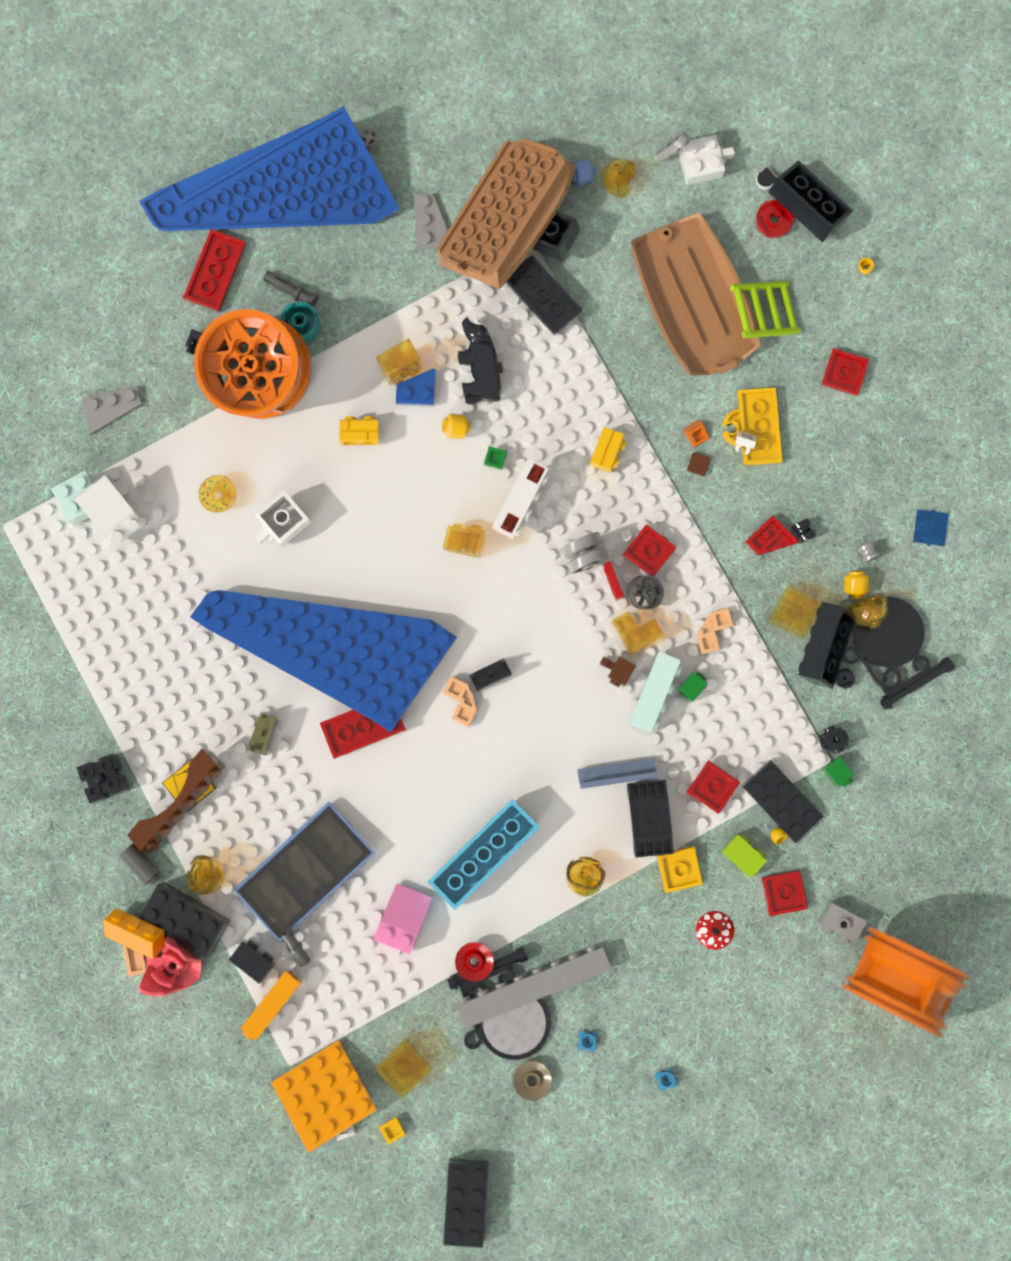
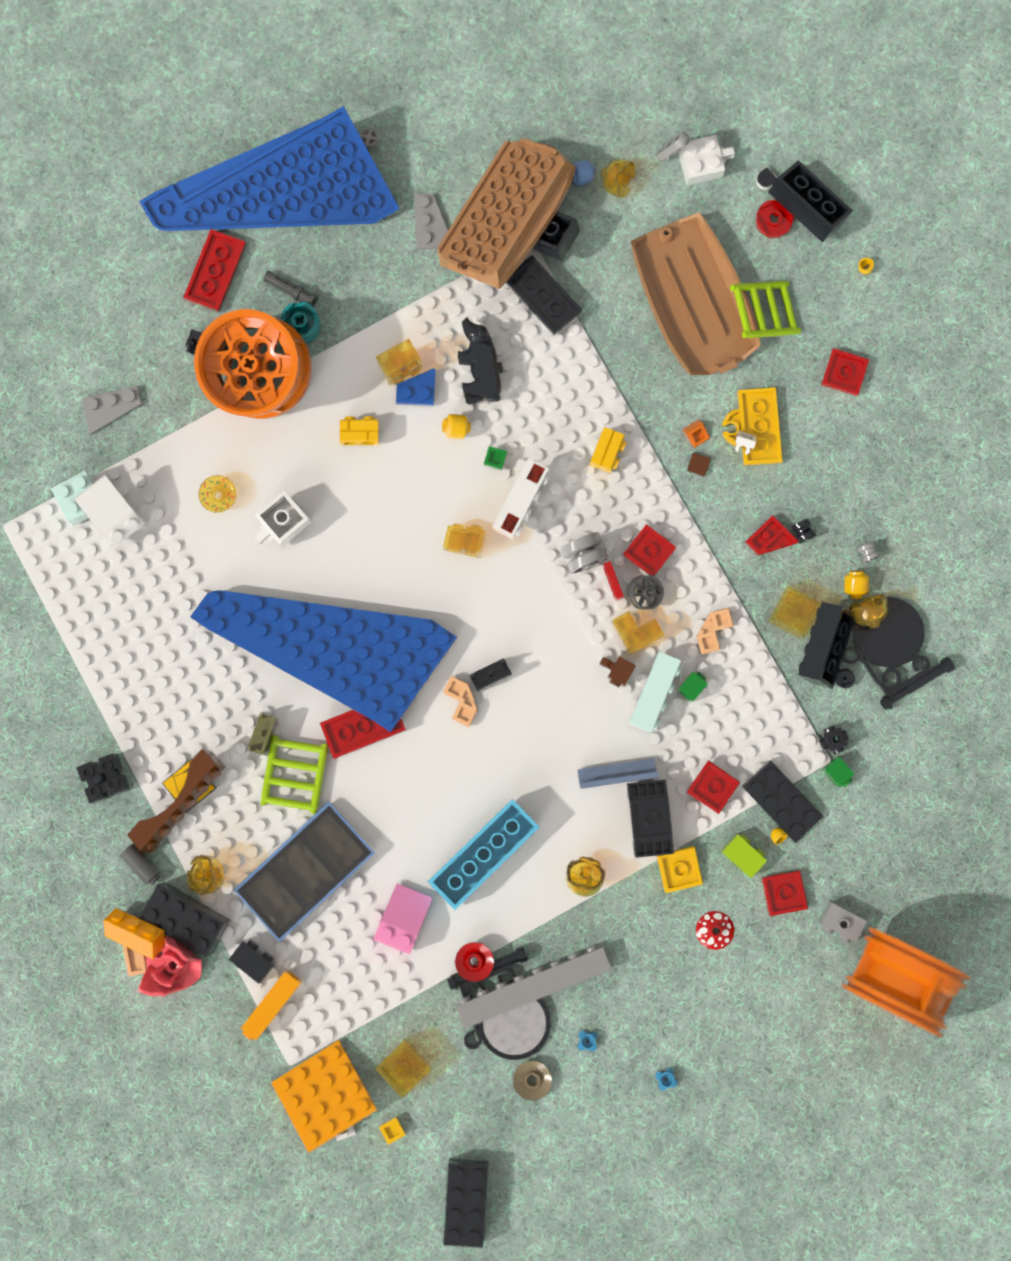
(295, 947): dark grey pin -> none
(315, 787): none -> lime bar
(930, 527): clear blue piece -> none

